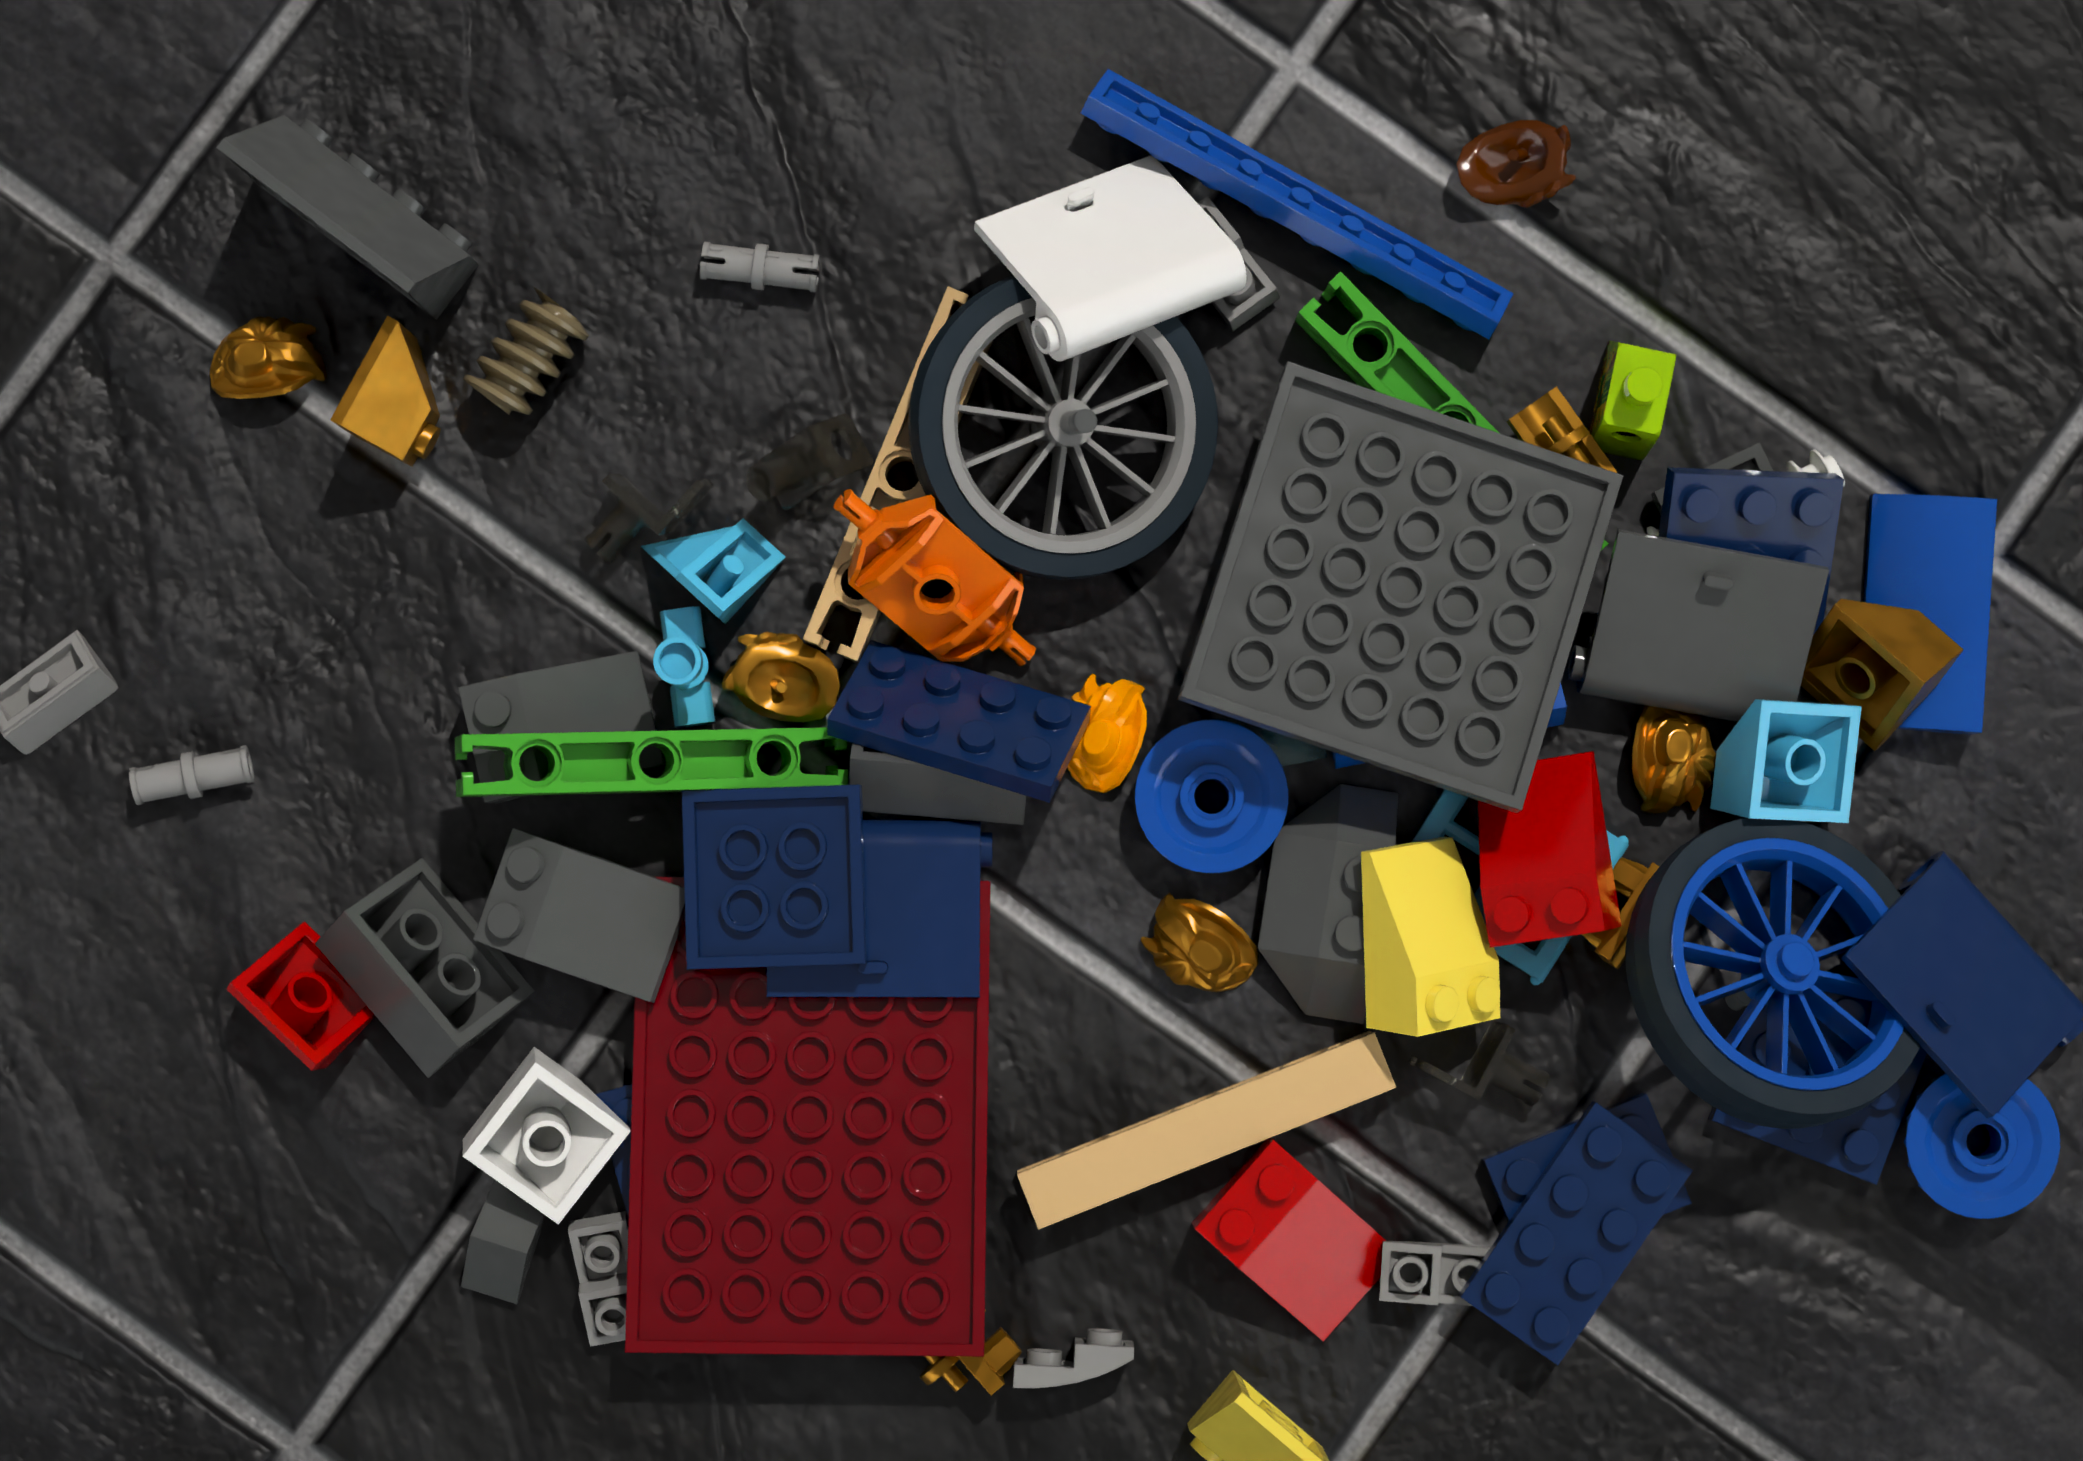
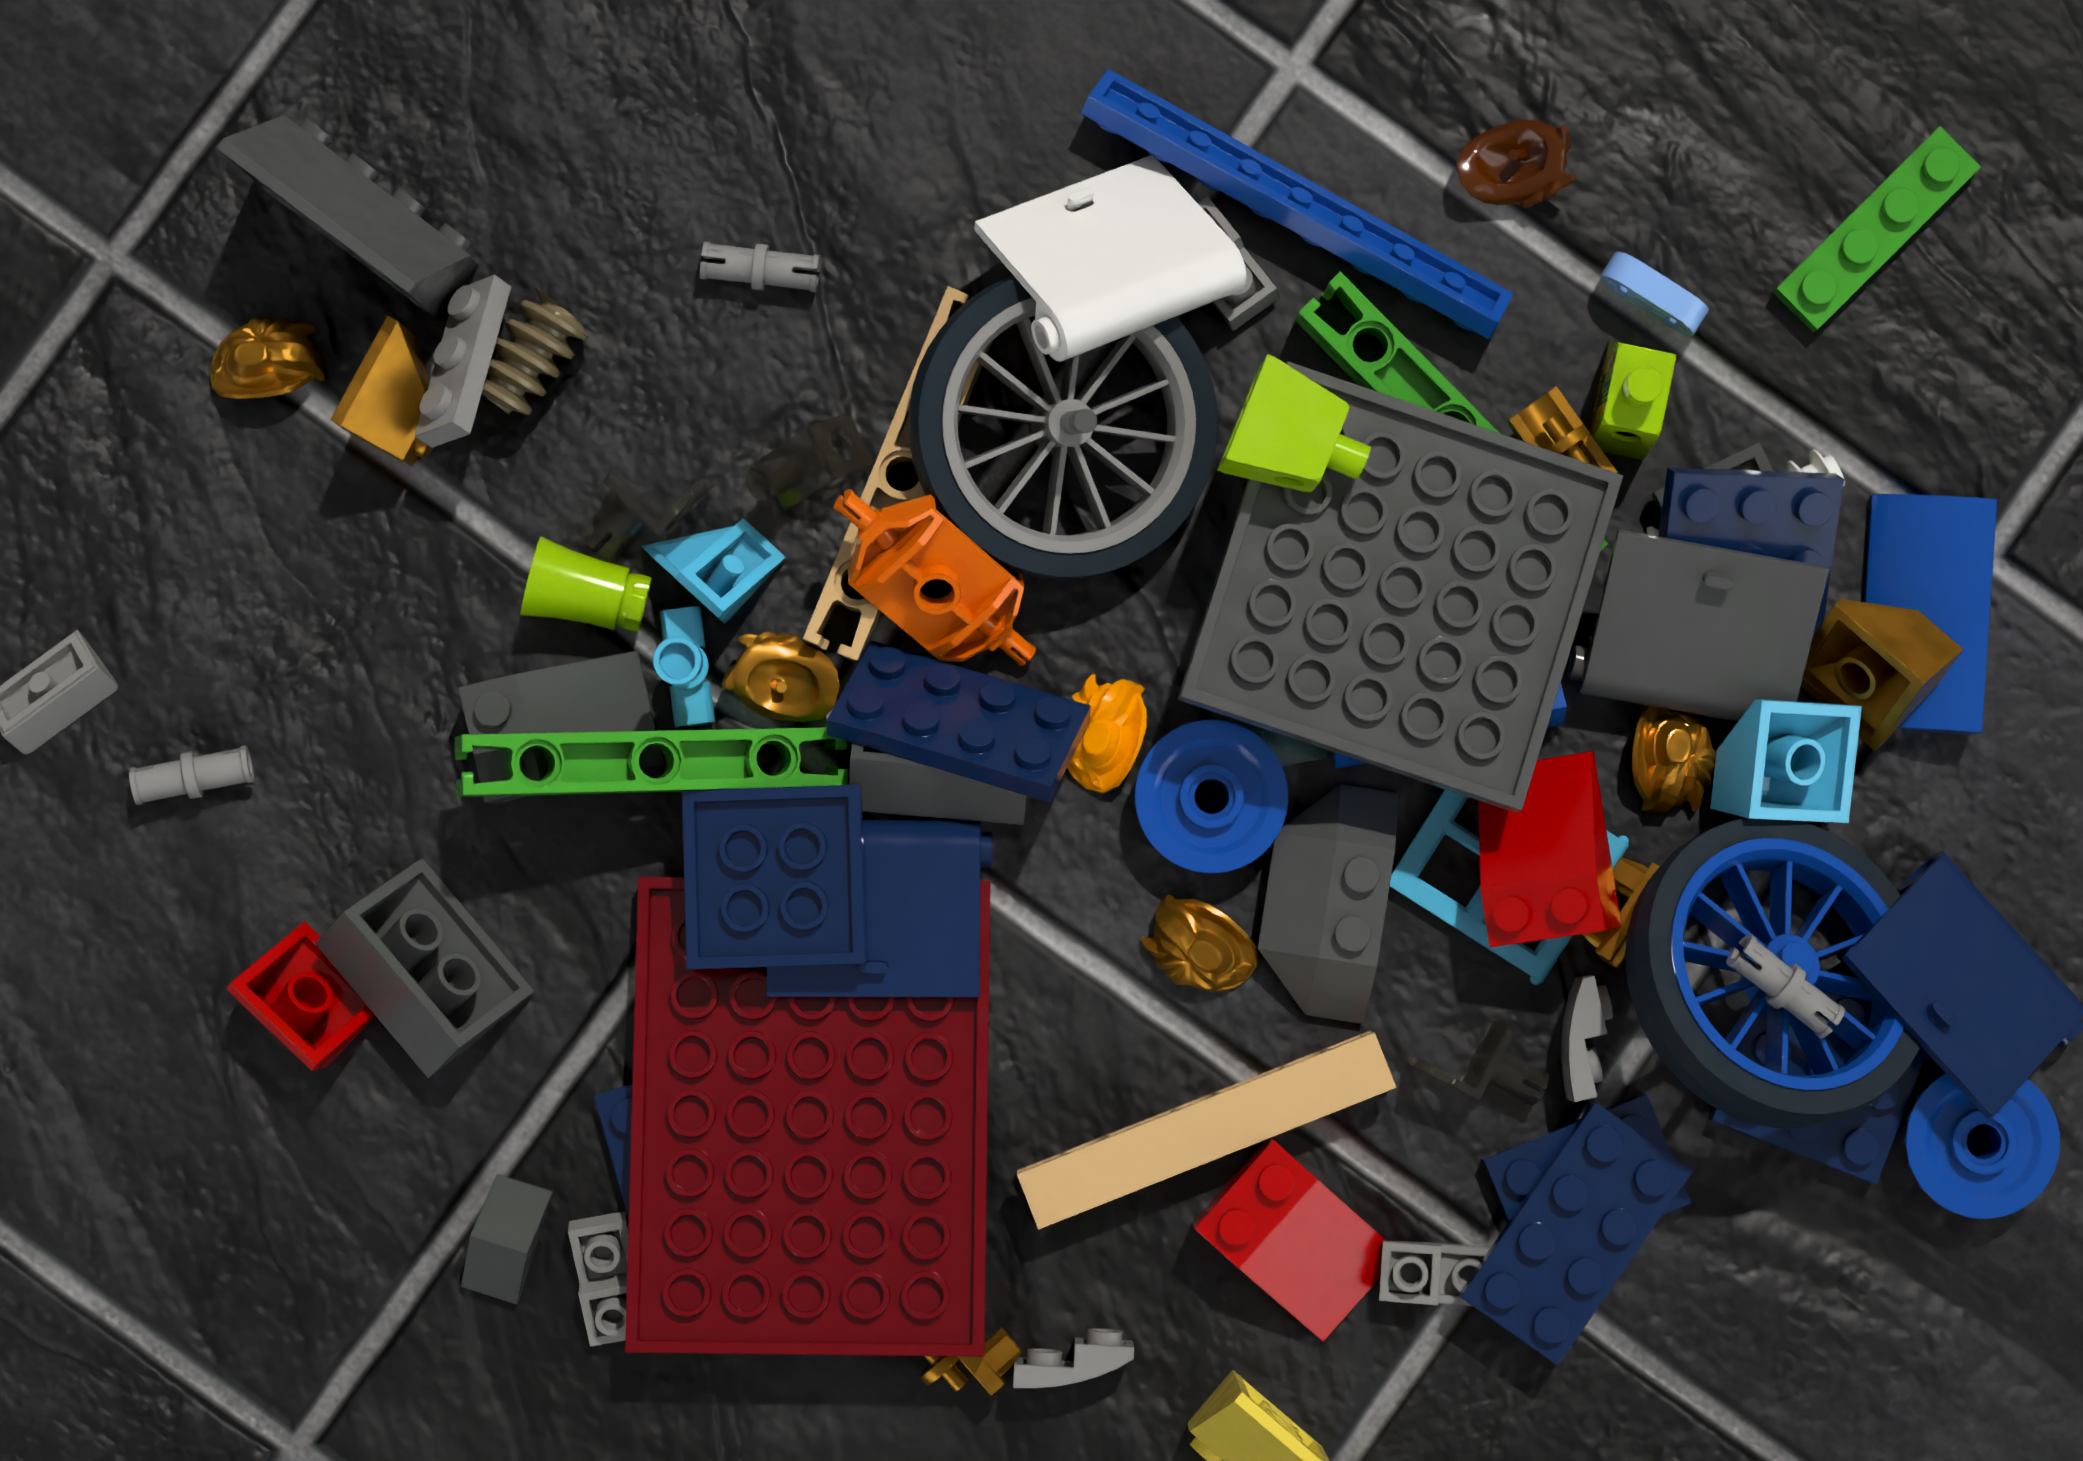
(462, 361): none -> light grey plate
(544, 1136): white slope -> none
(582, 915): dark grey slope -> none
(583, 589): none -> lime plant
(1291, 432): none -> lime torso
(1424, 941): light yellow slope -> none
(1583, 1018): none -> light grey slope
(1654, 293): none -> light blue beam
(1785, 986): none -> light grey pin
(1876, 229): none -> bright green plate

